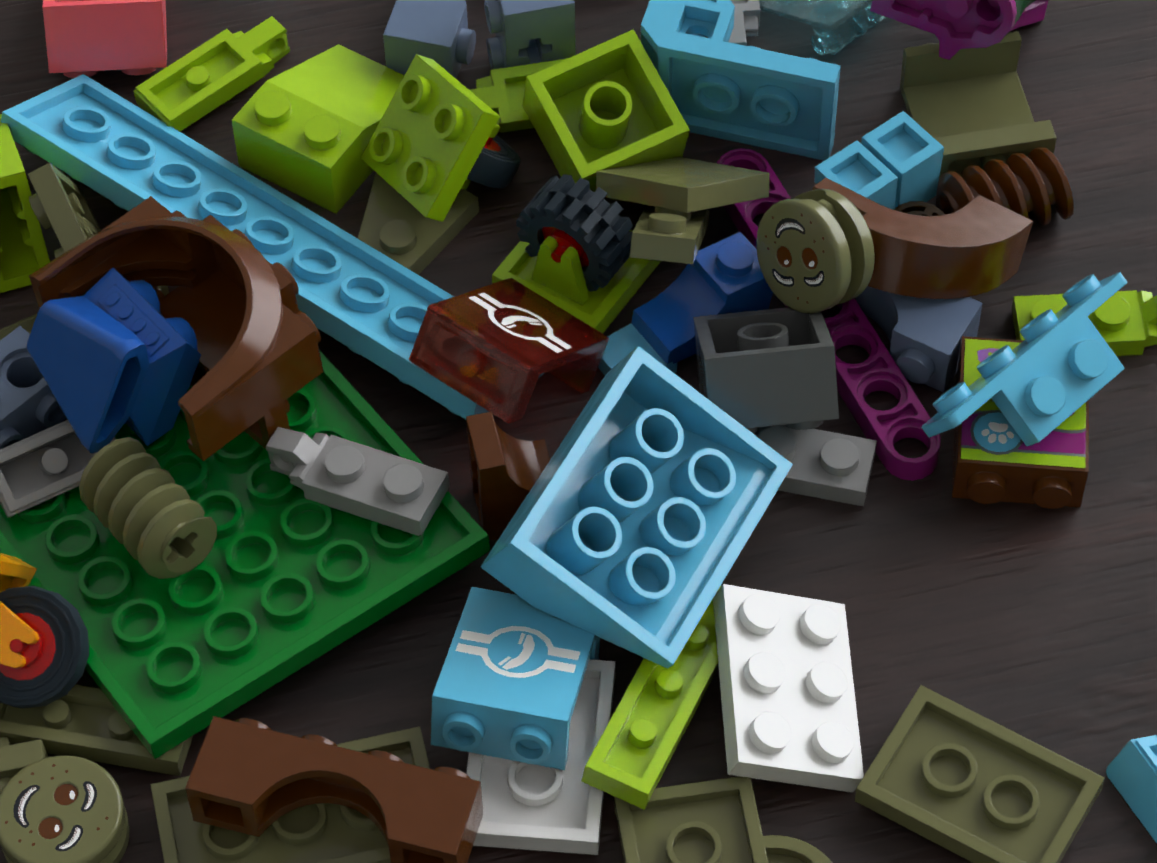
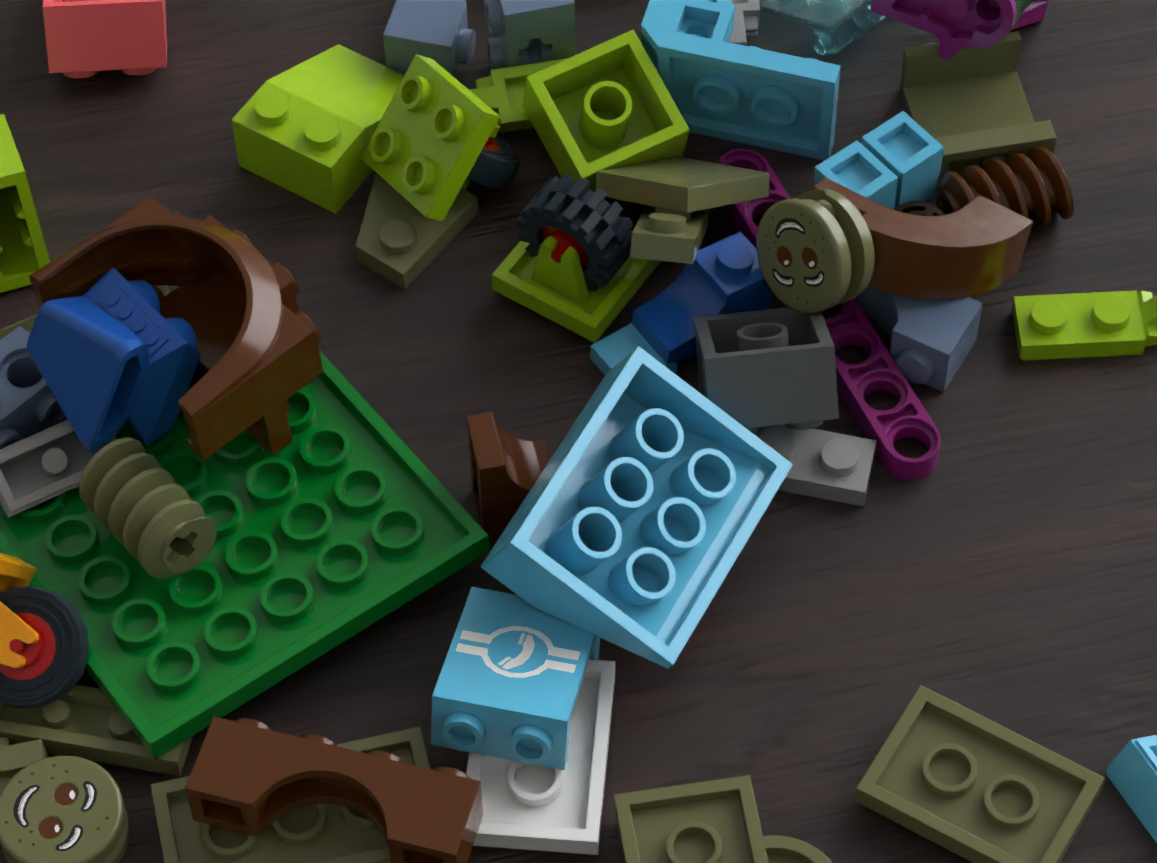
(61, 206): olive plate -> none
(212, 74): lime hinge -> none
(341, 280): medium azure plate -> none
(359, 478): light grey hinge -> none
(500, 341): clear red panel -> none
(653, 719): lime plate -> none
(787, 689): white plate -> none
(997, 465): brick -> none
(1046, 374): medium azure bracket -> none

